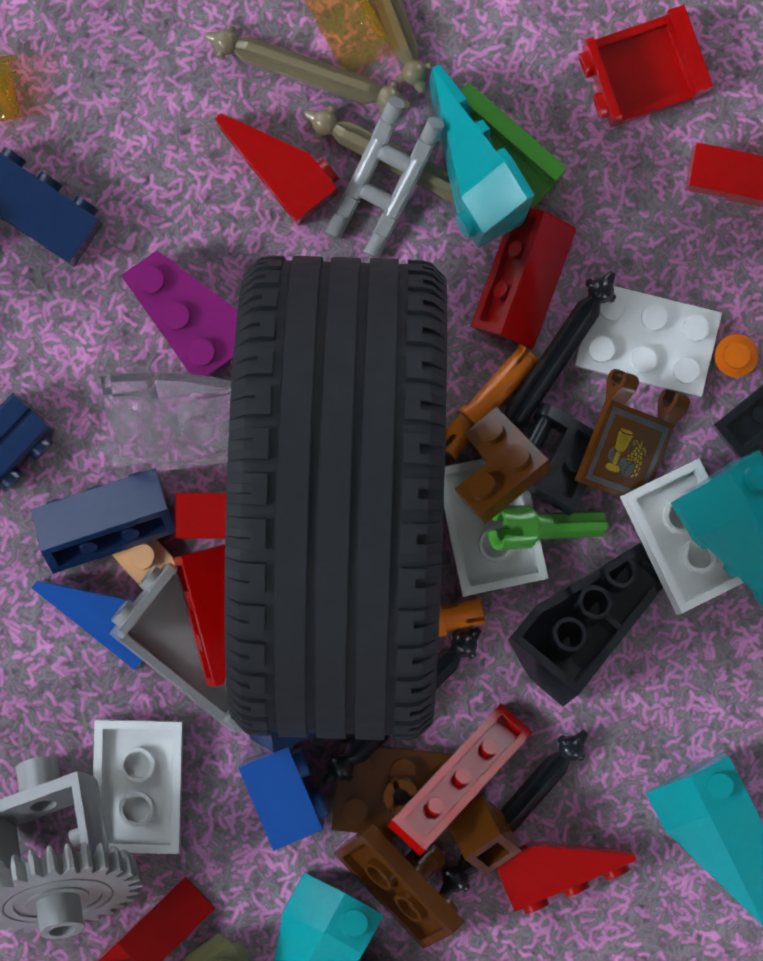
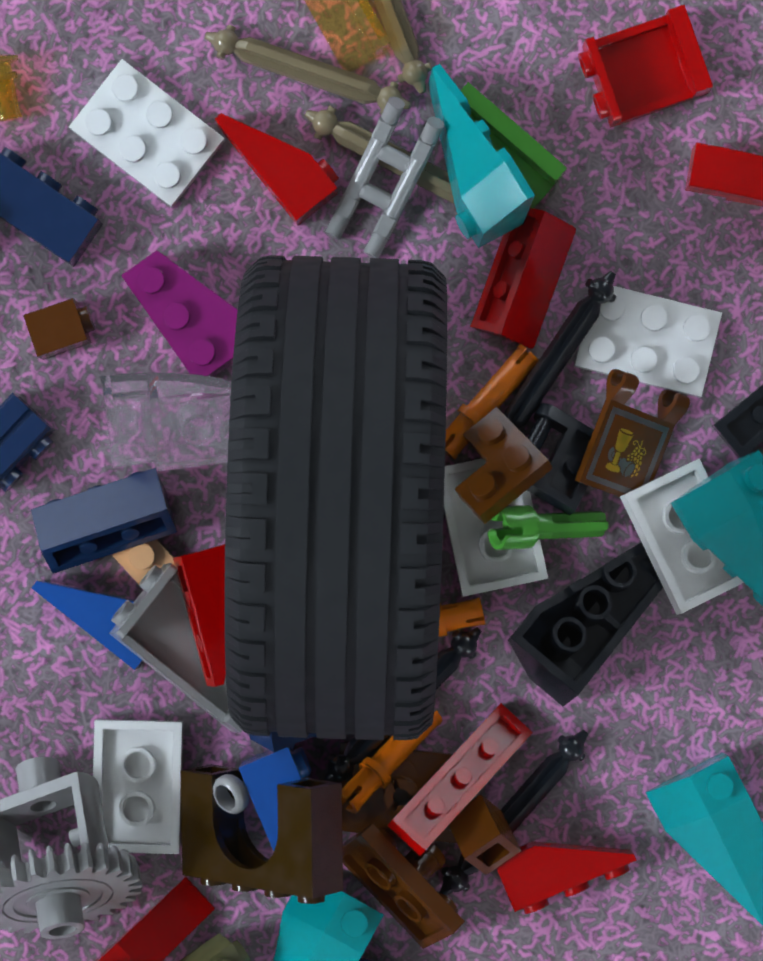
(59, 328): none -> reddish brown brick
(147, 133): none -> white plate
(200, 515): red brick -> none
(223, 797): none -> light grey piece
(307, 846): none -> dark brown arch
(376, 771): none -> orange pin
(736, 355): orange plate -> none

